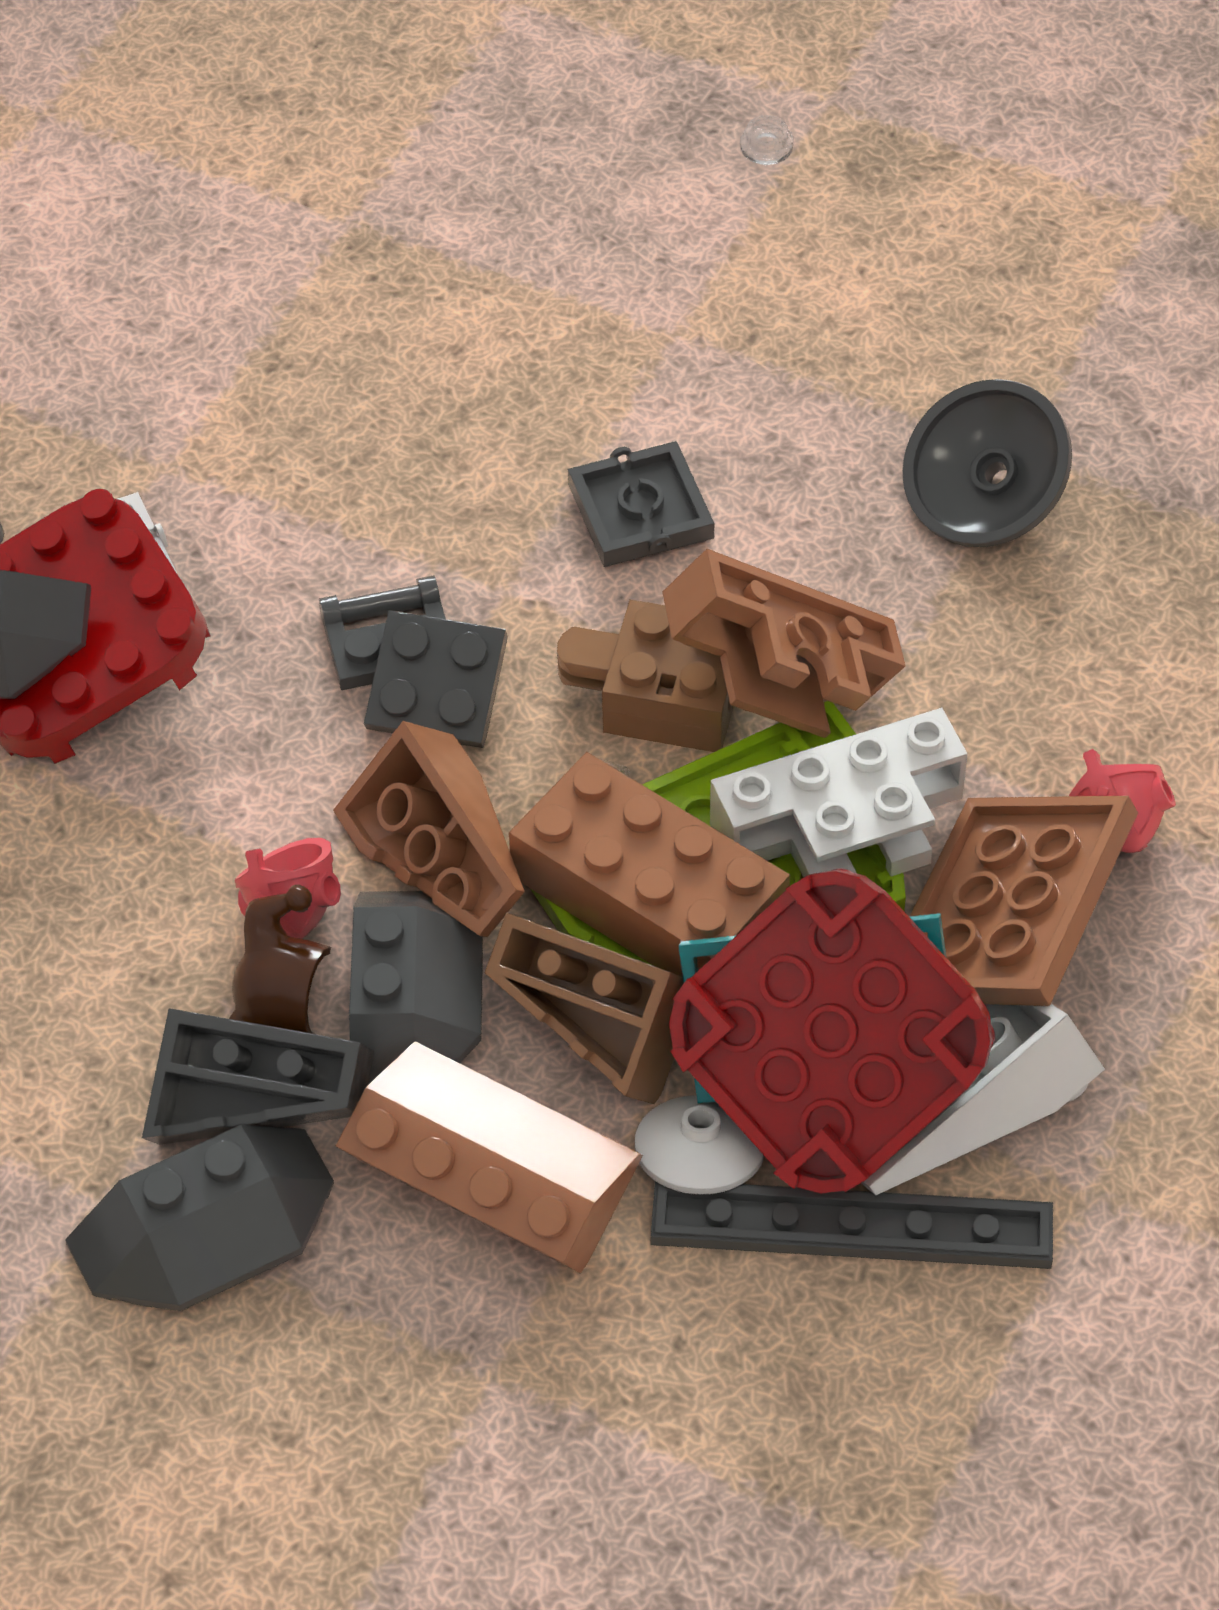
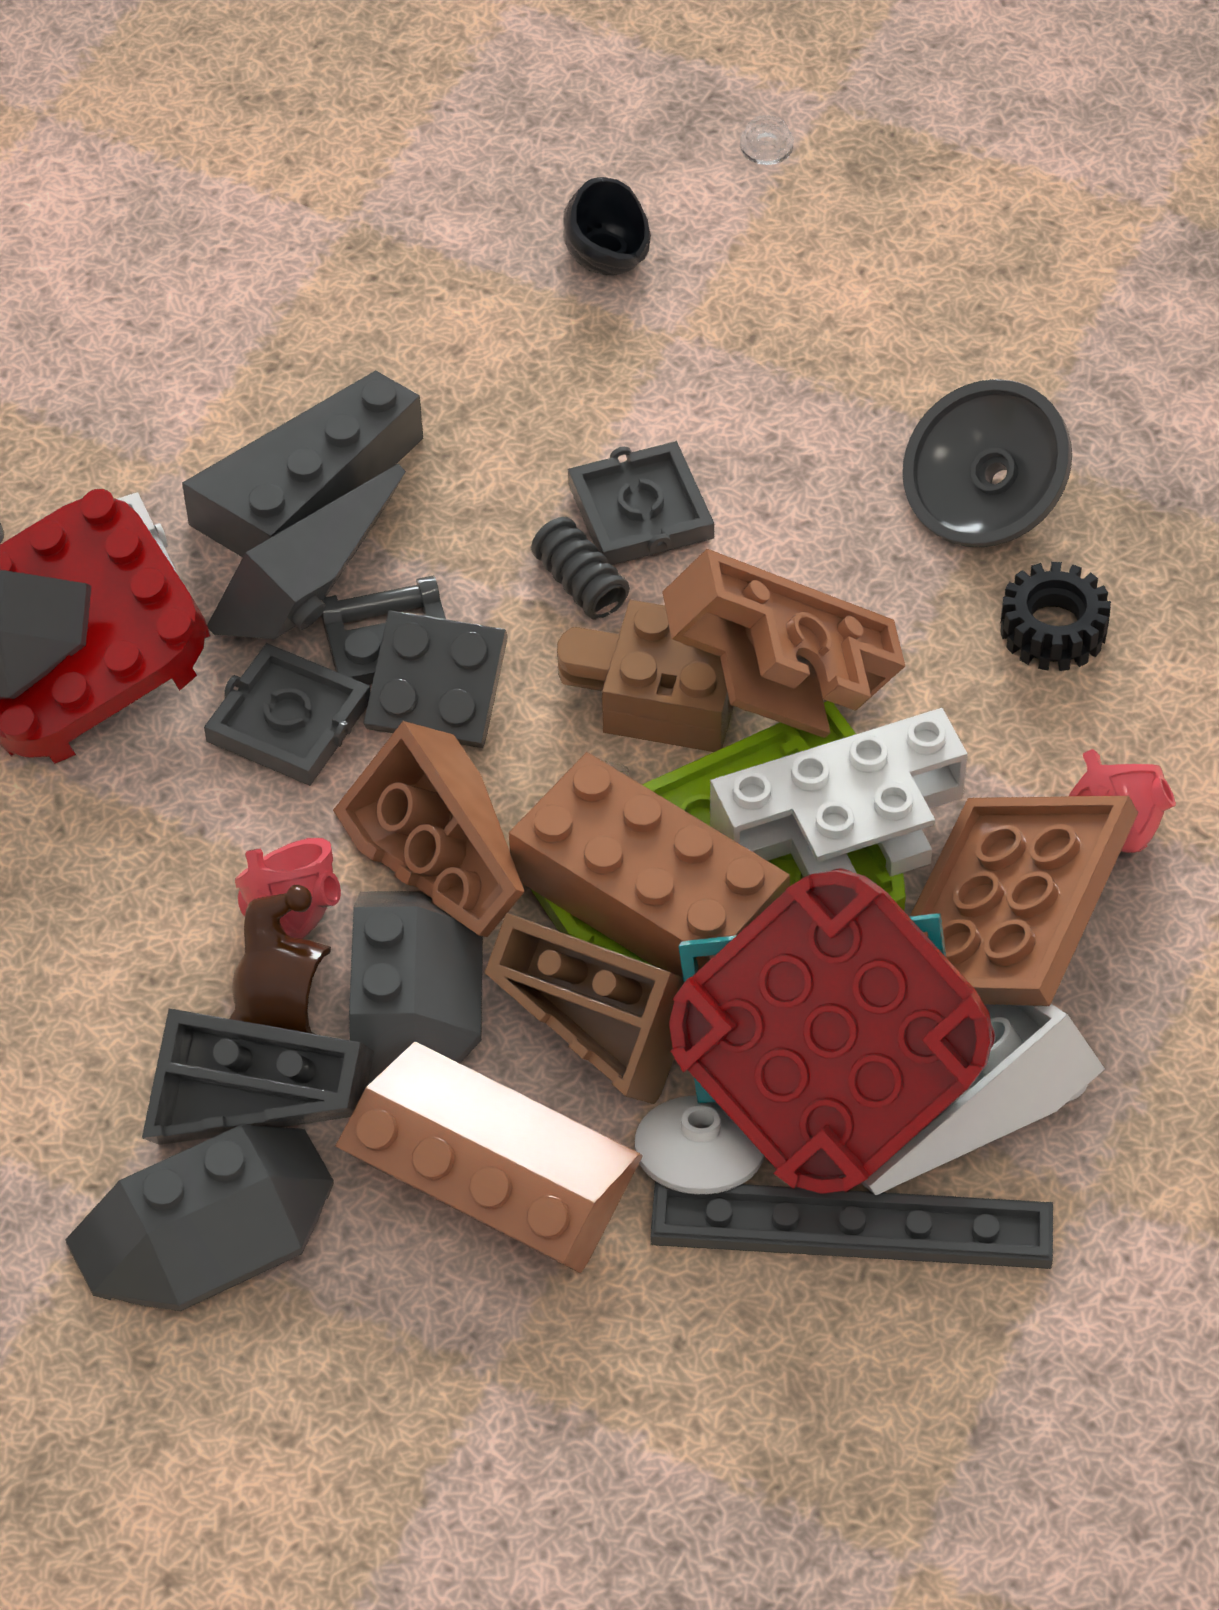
(287, 713): none -> dark grey plate
(293, 572): none -> dark grey wedge
(304, 463): none -> dark grey wedge
(579, 567): none -> dark grey piece
(606, 227): none -> black hair
(1059, 590): none -> black tyre

